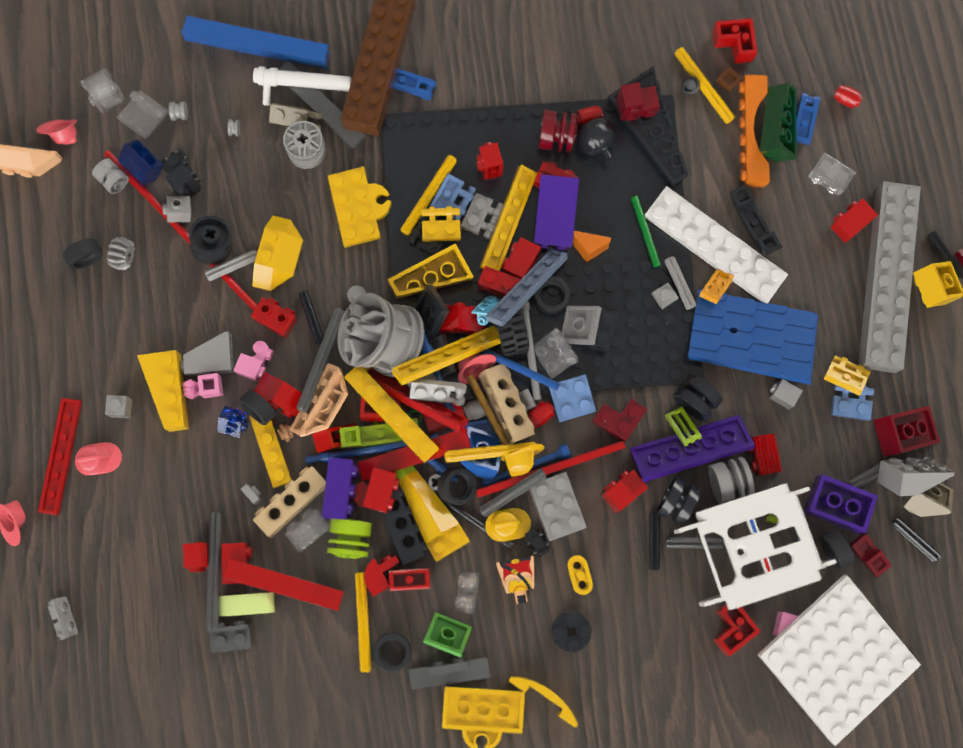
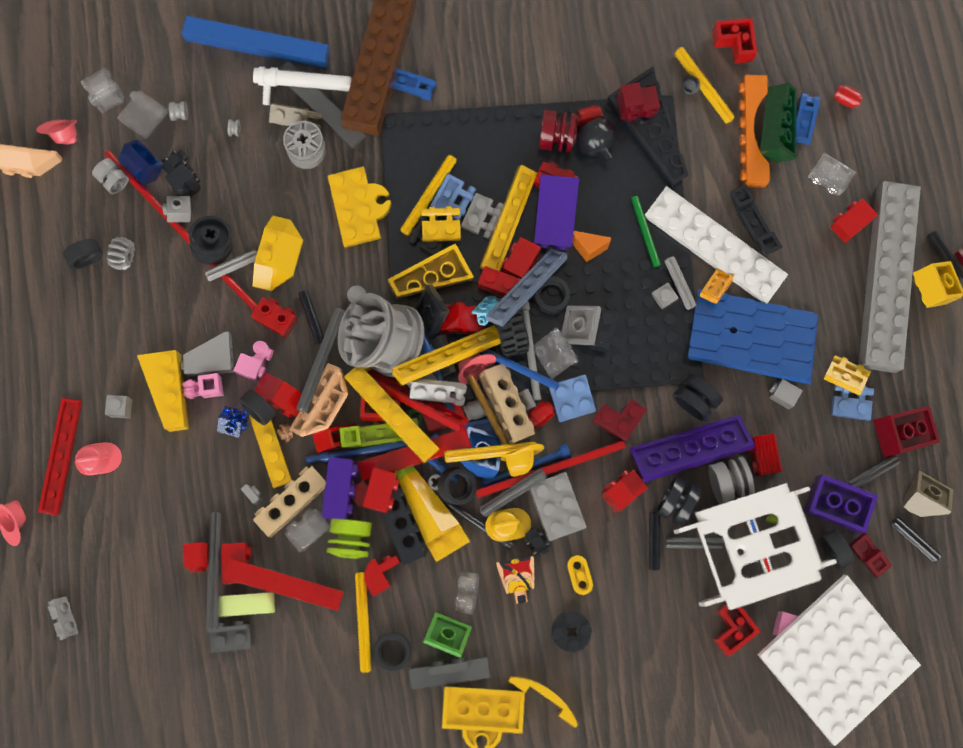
(409, 579): red brick -> none
(490, 161): red brick -> none
(690, 439): lime tile -> none
(729, 79): reddish brown plate -> none
(911, 475): light grey slope -> none

